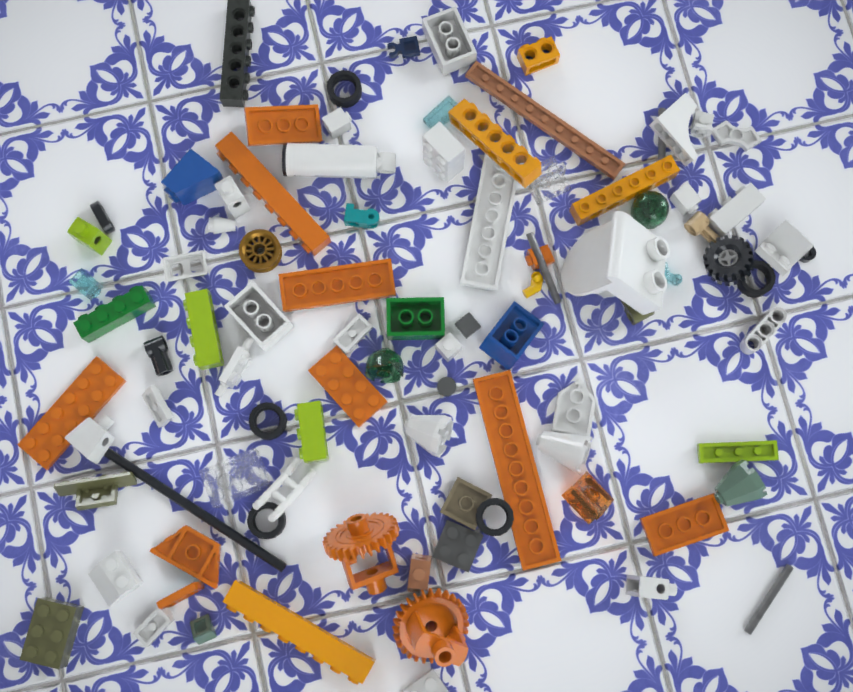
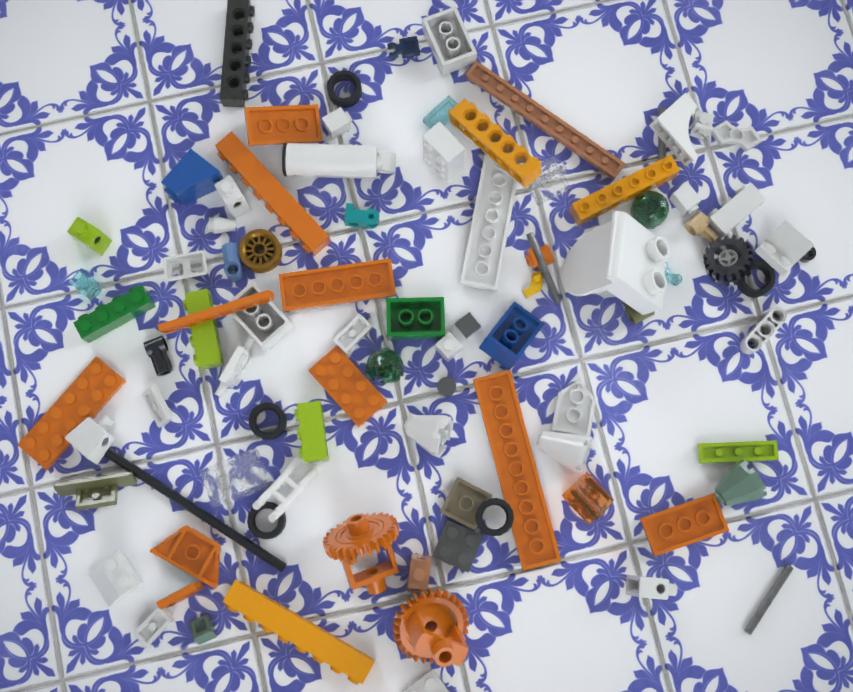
(51, 633): olive brick -> none
(102, 217): black beam -> none
(216, 312): none -> orange tile
(232, 261): none -> medium blue piece
(540, 59): light orange brick -> none

